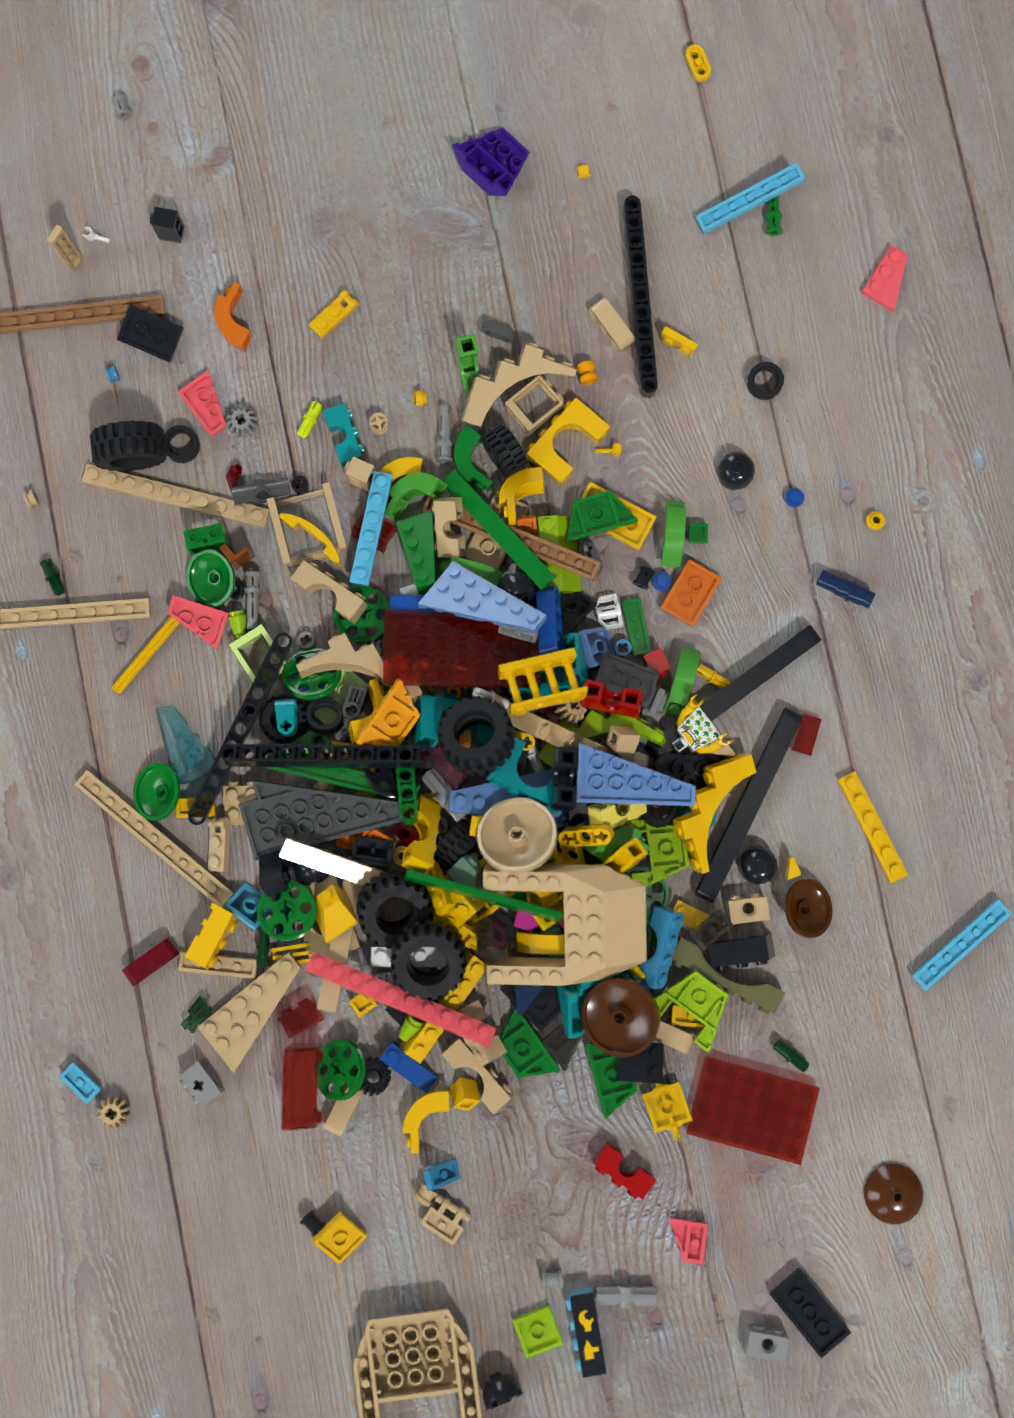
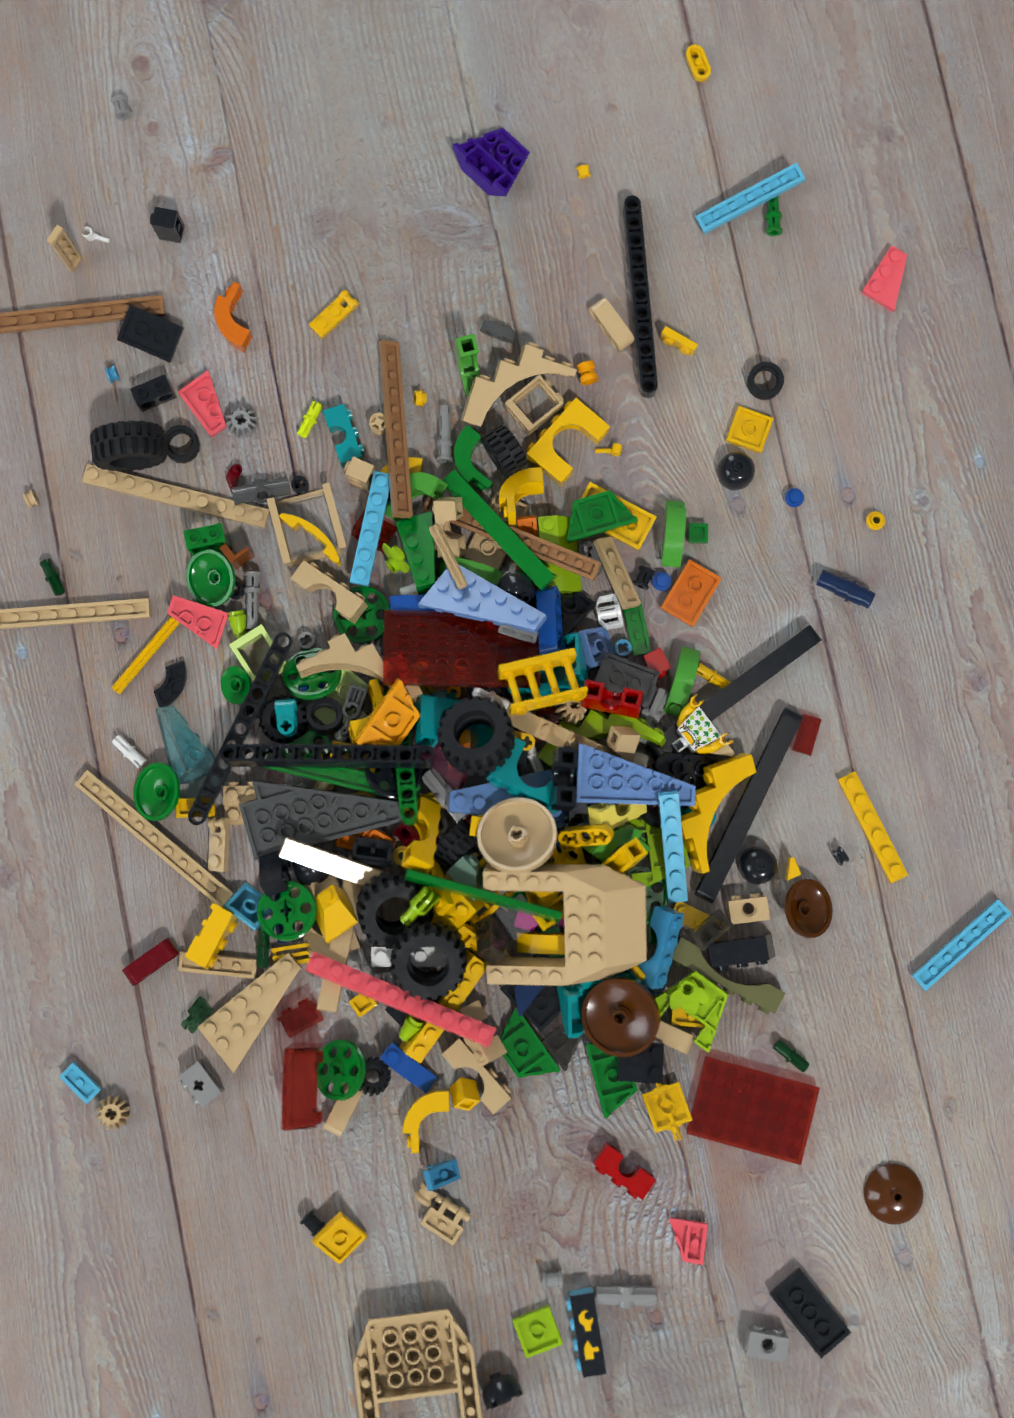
(129, 751): none -> white axle
(153, 393): none -> black brick
(173, 686): none -> black tile
(235, 684): none -> green dish
(395, 429): none -> medium nougat plate
(395, 559): none -> lime plate
(420, 905): none -> lime arm
(448, 556): none -> tan axle
(515, 921): none -> clear piece
(617, 573): none -> tan plate
(672, 846): none -> medium azure plate
(690, 998): none -> lime plate
(749, 429): none -> yellow tile
(840, 856): none -> black bush

